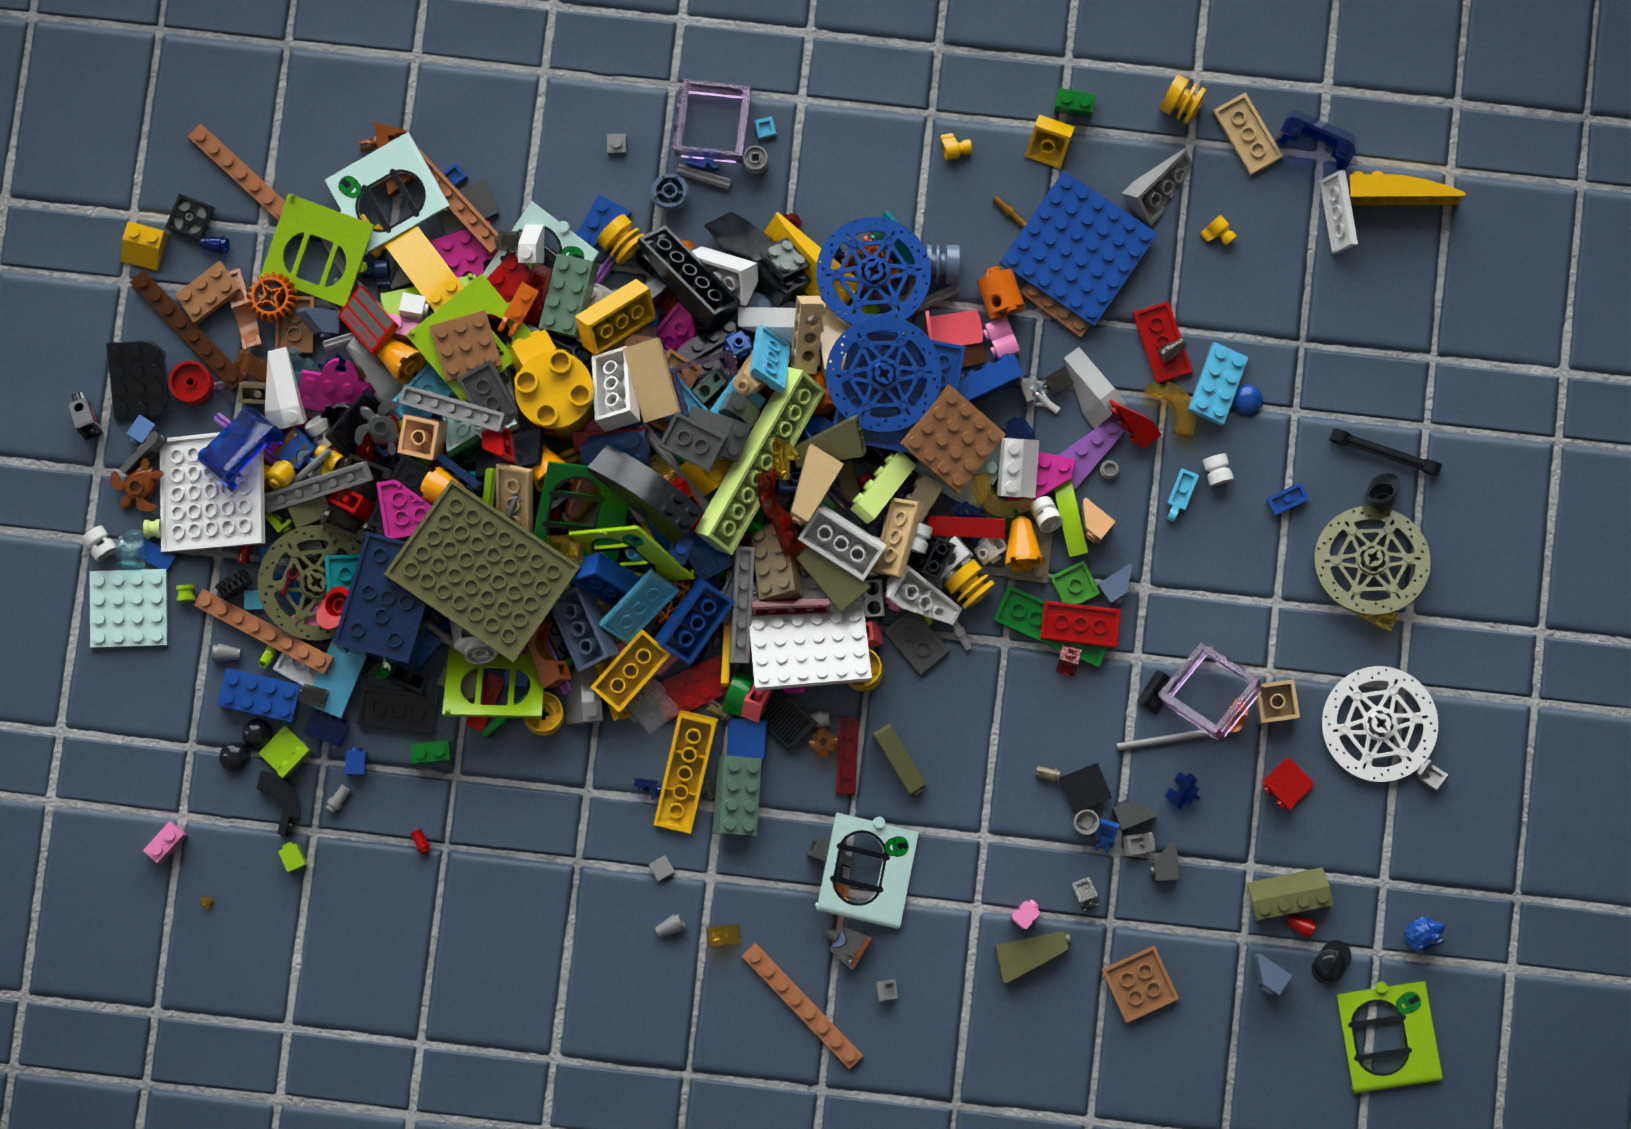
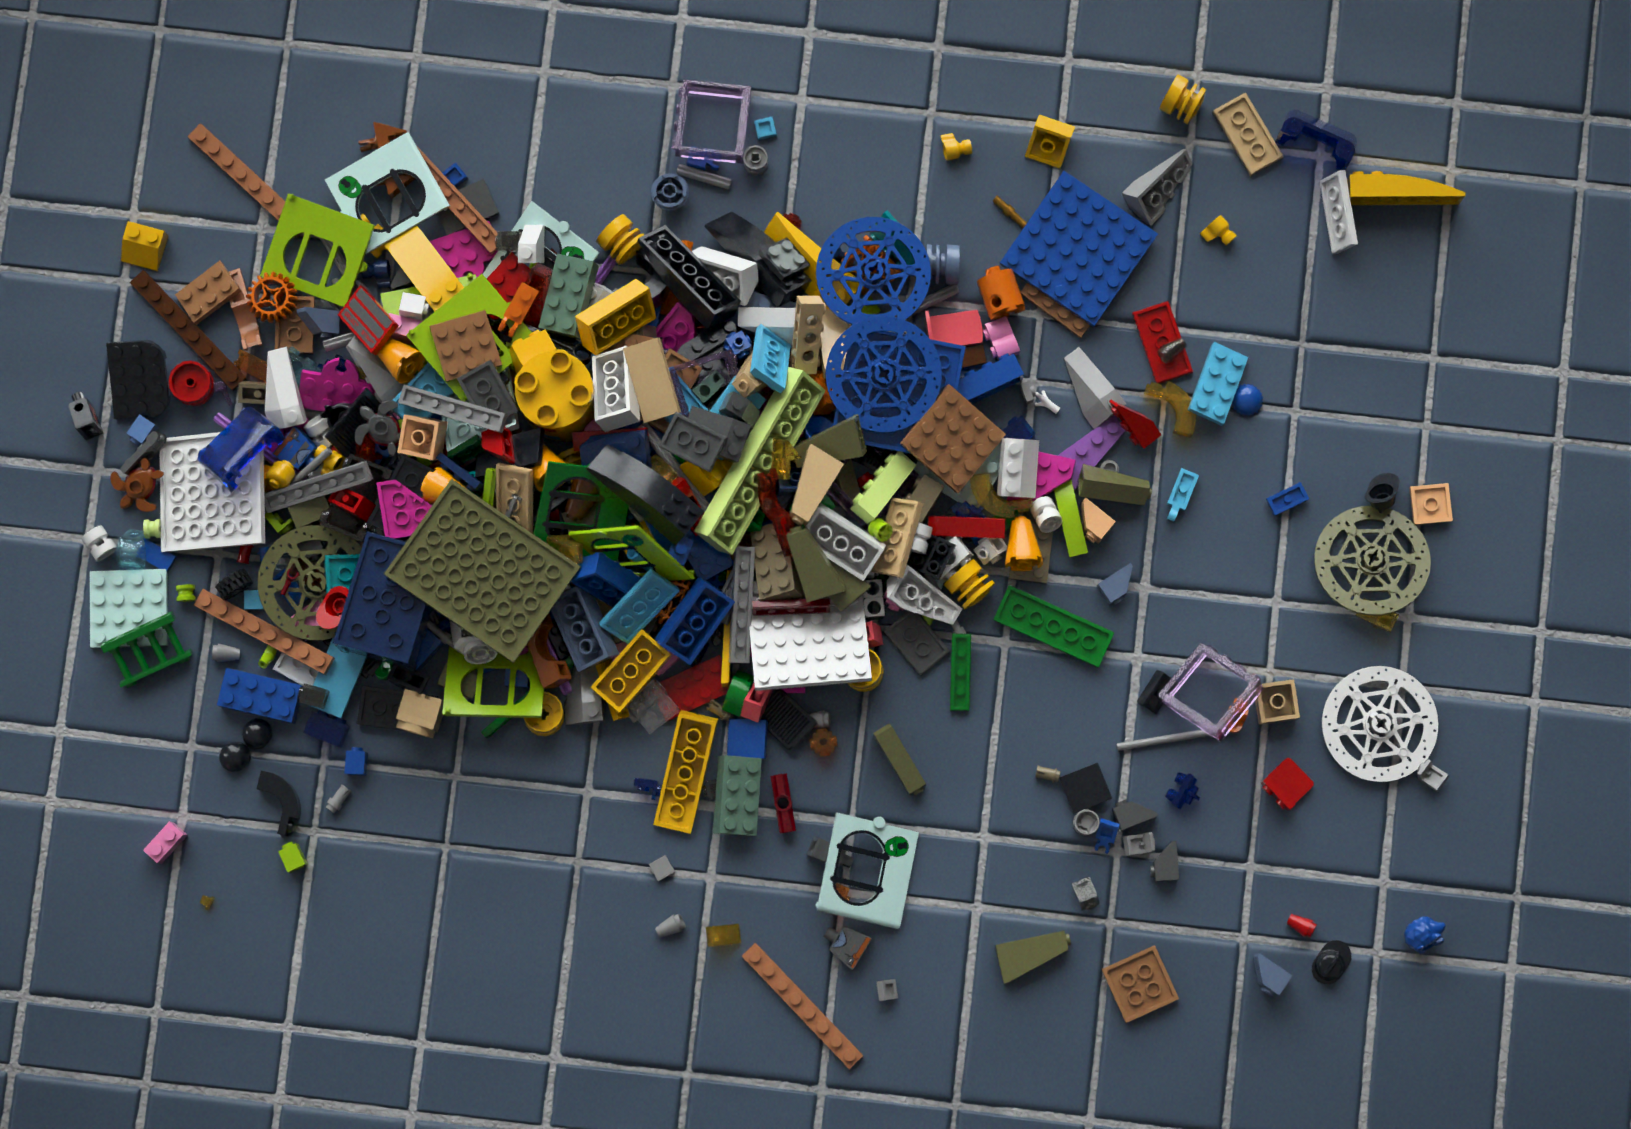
(148, 630): none -> green fence
(189, 217): black piece -> none
(215, 244): clear blue cone -> none
(285, 752): lime bracket -> none
(419, 714): none -> tan piece
(420, 841): red pin -> none
(431, 752): green brick -> none
(490, 693): red tile -> none
(599, 216): blue wing -> none
(616, 143): light grey plate -> none
(784, 816): none -> dark red piece
(813, 567): none -> olive slope
(847, 755): dark red tile -> none
(880, 529): none -> lime wheel
(960, 672): none -> green tile
(1025, 914): bright pink brick -> none
(1057, 382): clear smoke brick -> none
(1068, 659): clear red bracket -> none
(1074, 102): green brick -> none
(1075, 584): bright green tile -> none
(1080, 624): red tile -> none
(1112, 486): none -> olive slope
(1218, 469): white wheel -> none
(1289, 894): olive slope -> none
(1346, 439): black piece -> none
(1420, 1049): lime door -> none
(1430, 504): none -> light nougat plate

